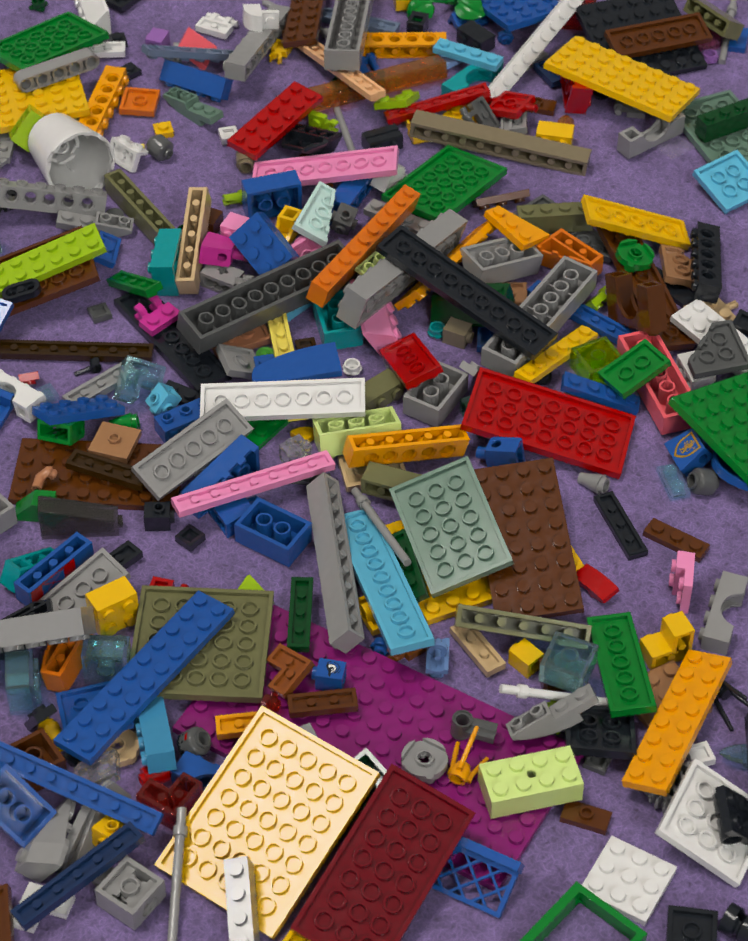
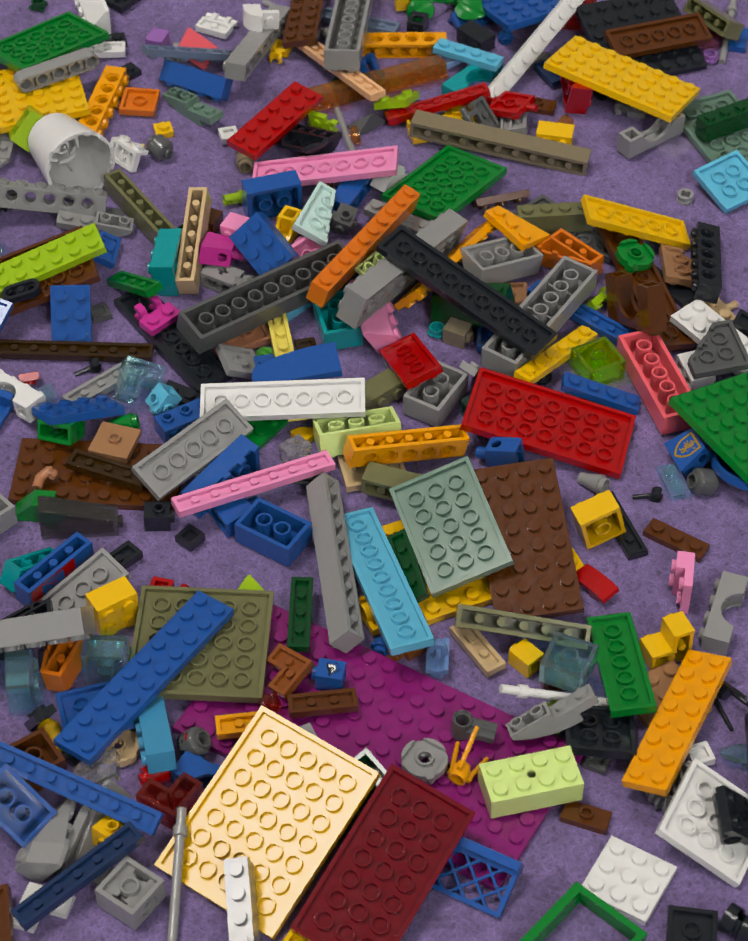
(71, 313): none -> blue plate
(352, 367): white plate -> none
(355, 136): none -> clear orange tile
(365, 504): light grey bar -> none
(368, 123): none -> dark grey slope
(382, 137): black brick -> none
(598, 519): none -> yellow brick
(634, 369): green plate -> none
(654, 496): none -> black hand
(685, 196): none -> light grey bush

